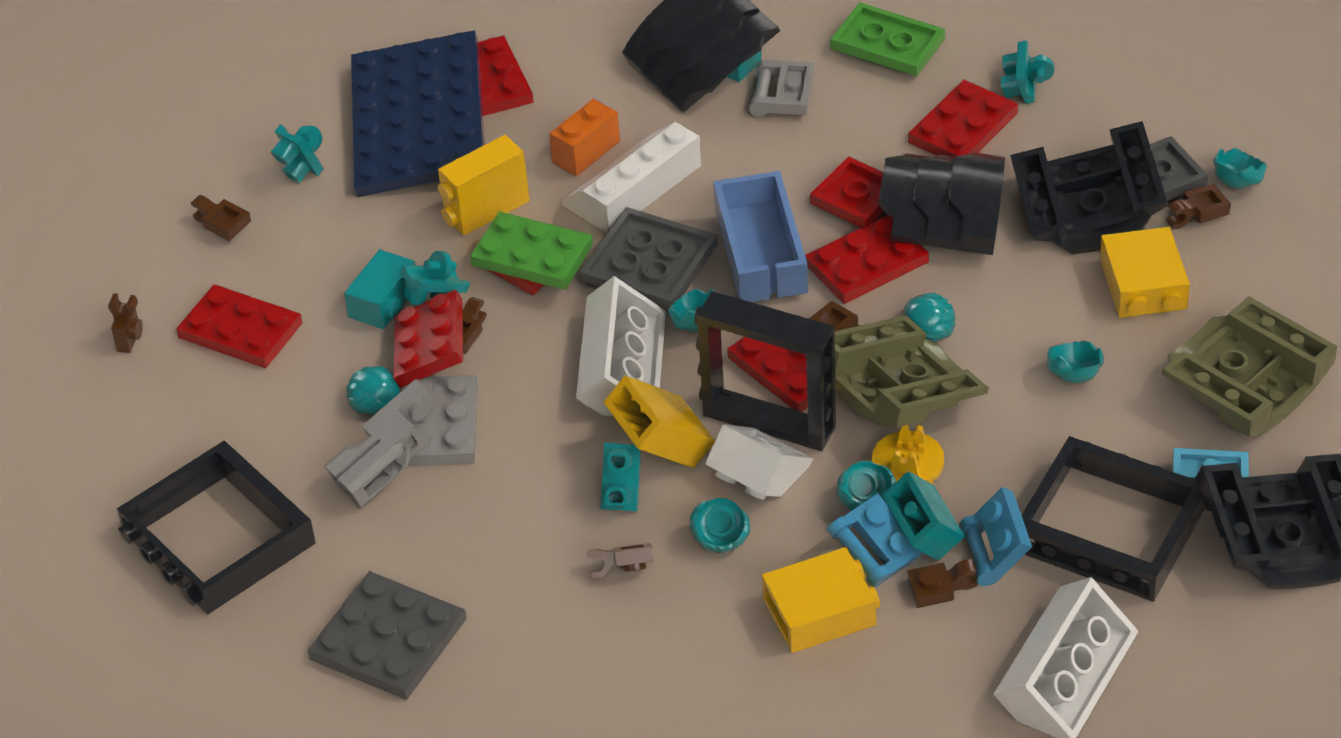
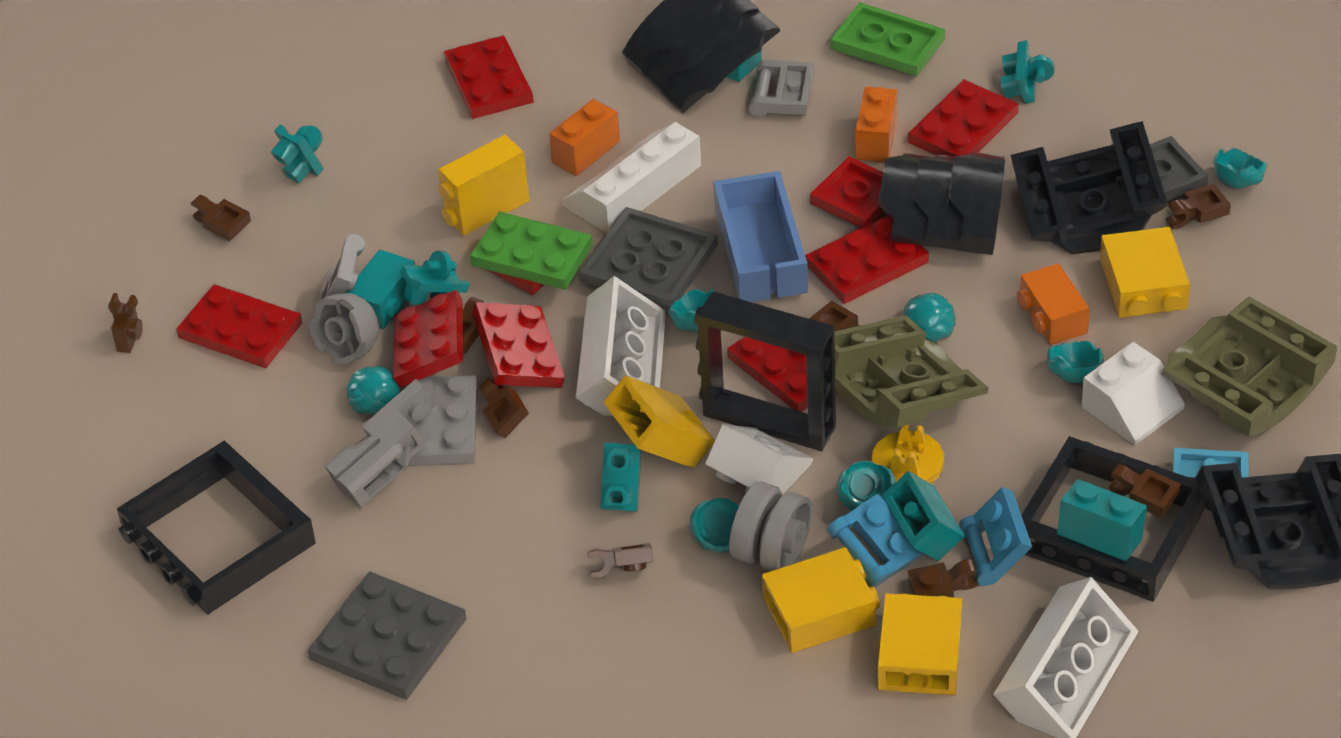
(343, 276): none -> light grey plate
(344, 327): none -> light grey cylinder
(414, 111): dark blue plate -> none
(504, 407): none -> reddish brown plate
(518, 345): none -> plate
(770, 527): none -> light grey wheel
(876, 124): none -> orange brick
(920, 644): none -> yellow brick
(1053, 304): none -> orange brick
(1101, 519): none -> teal brick
(1131, 394): none -> white slope
(1149, 488): none -> reddish brown plate

